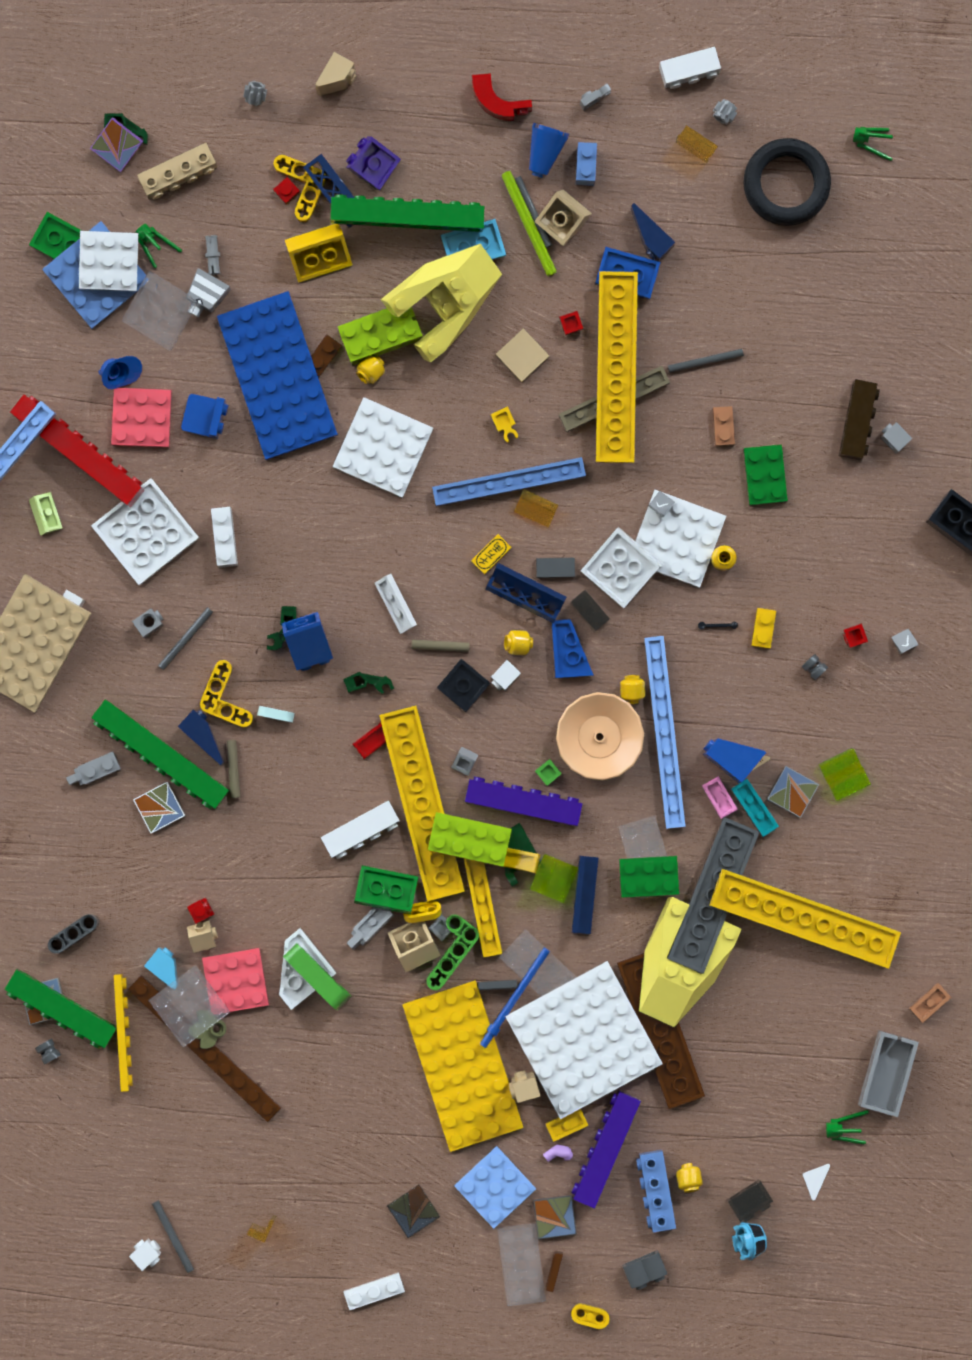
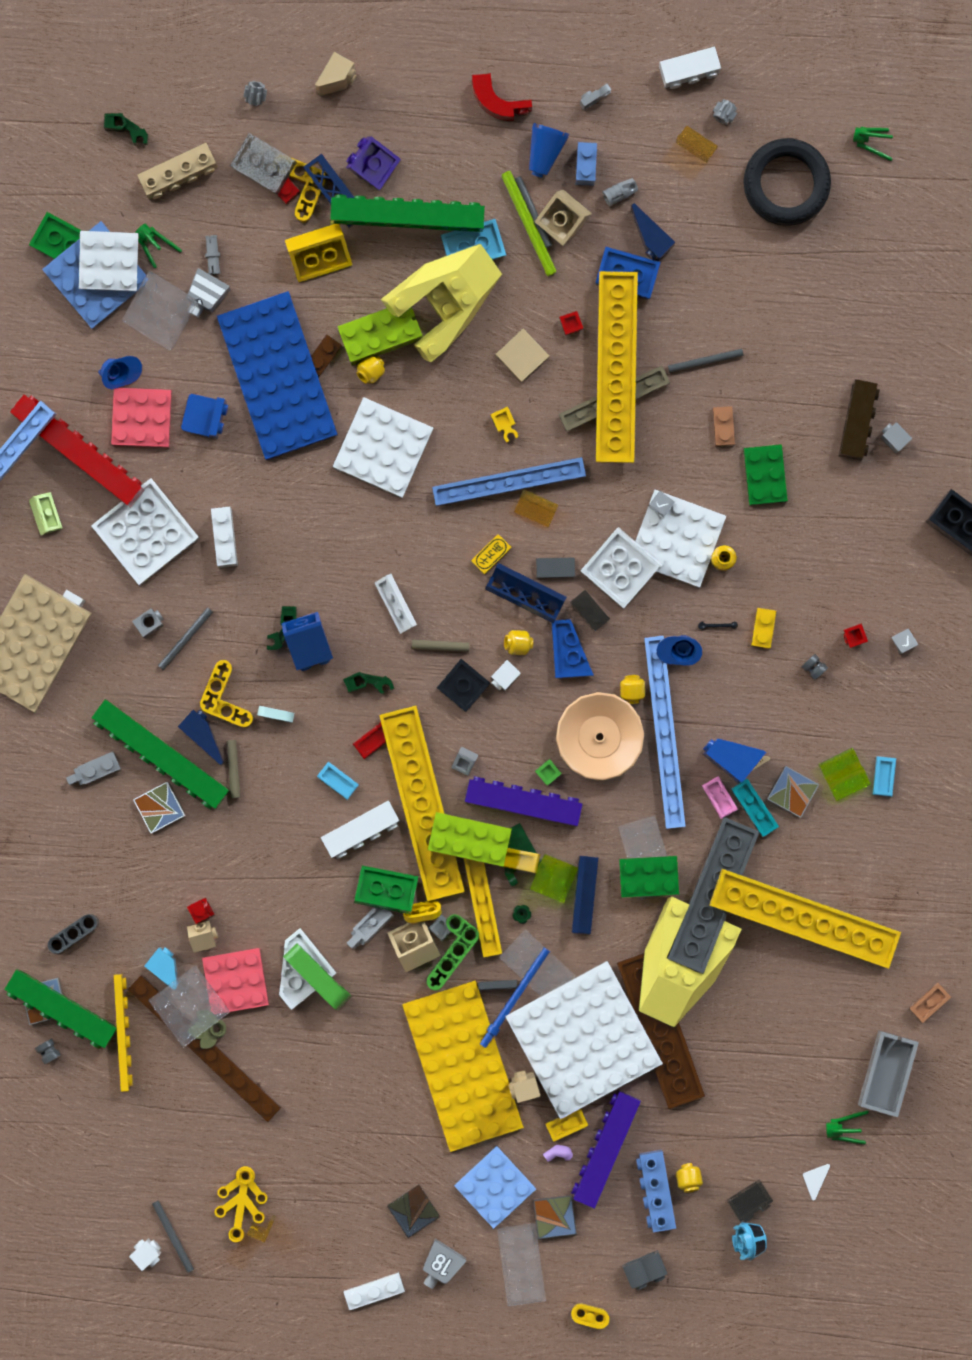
(116, 144): tile -> none
(241, 1201): none -> yellow plant
(263, 163): none -> clear smoke plate
(337, 780): none -> medium azure tile
(441, 1264): none -> light grey torso
(521, 919): none -> dark green plate
(554, 1269): reddish brown tile -> none
(620, 191): none -> light grey hinge
(679, 650): none -> blue piece
(884, 776): none -> medium azure tile

